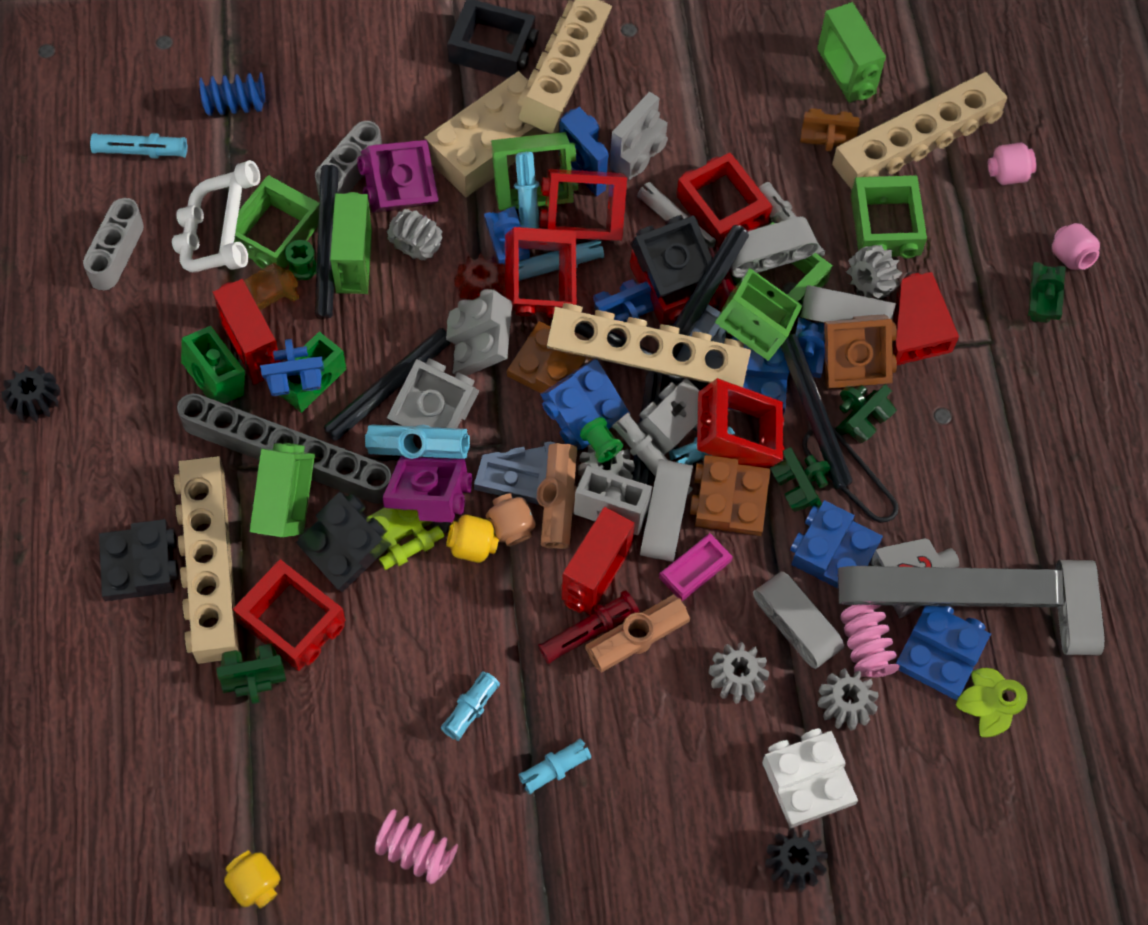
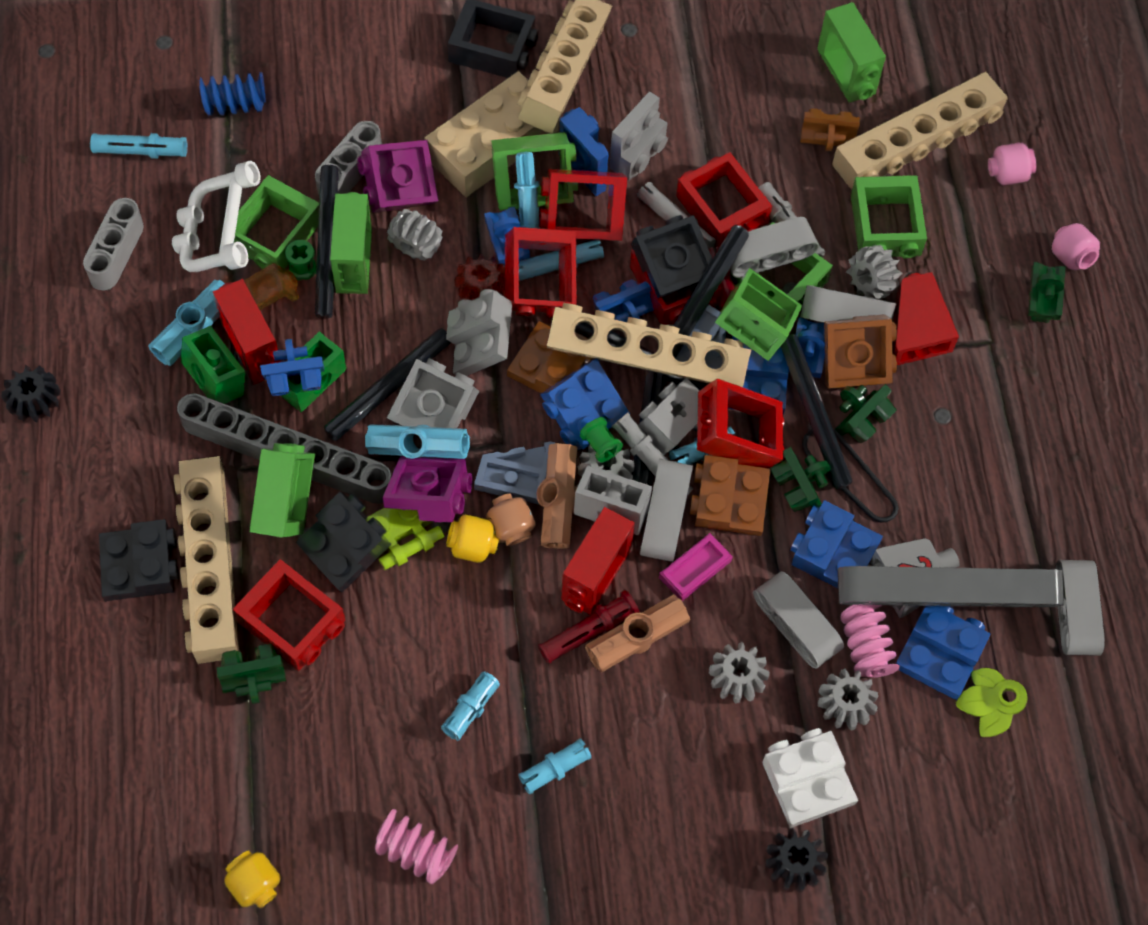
(203, 309): none -> medium azure piece

